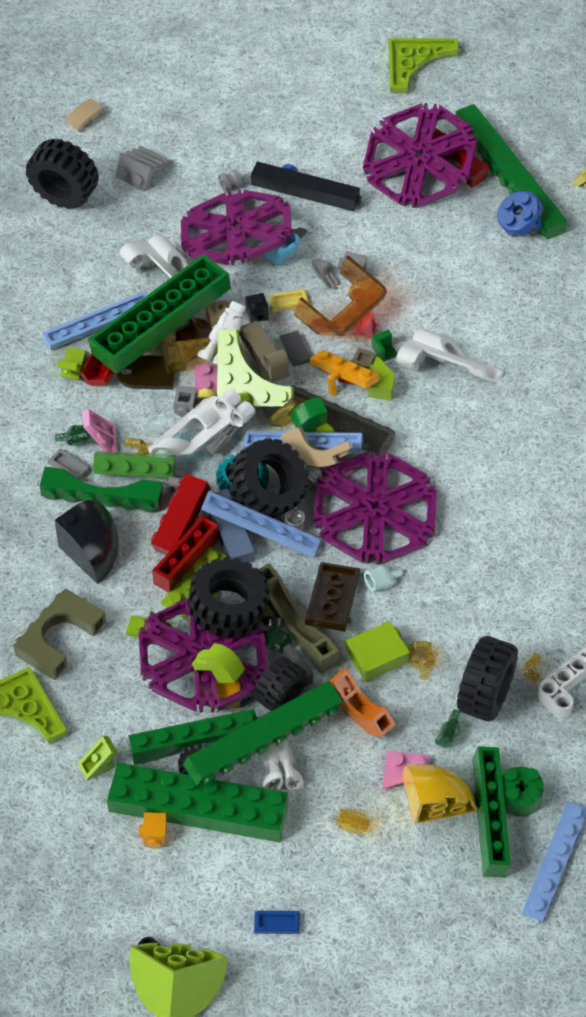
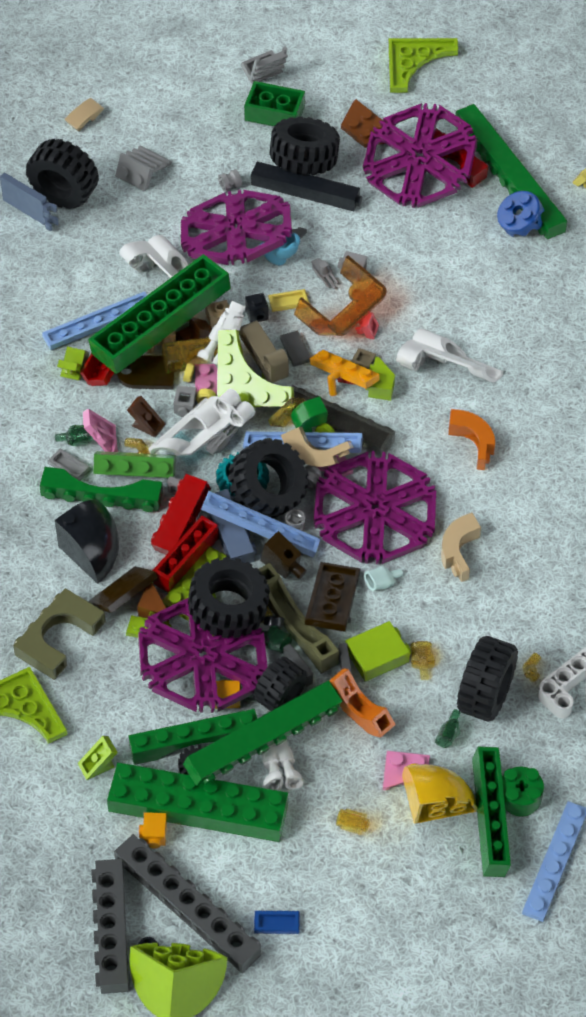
(28, 201): none -> sand blue tile
(115, 980): none -> dark grey brick
(123, 589): none -> dark brown tile
(145, 417): none -> reddish brown slope
(150, 602): none -> dark orange slope
(189, 371): none -> light yellow tile
(221, 661): lime brick -> none
(239, 957): none -> dark grey brick
(265, 65): none -> light grey plate
(272, 103): none -> green brick
(283, 556): none -> dark brown torso
(304, 145): none -> black tyre
(344, 657): none -> dark grey tile
(360, 122): none -> dark orange wing
(383, 346): green panel -> none
(456, 535): none -> tan arch
(476, 429): none -> orange arch

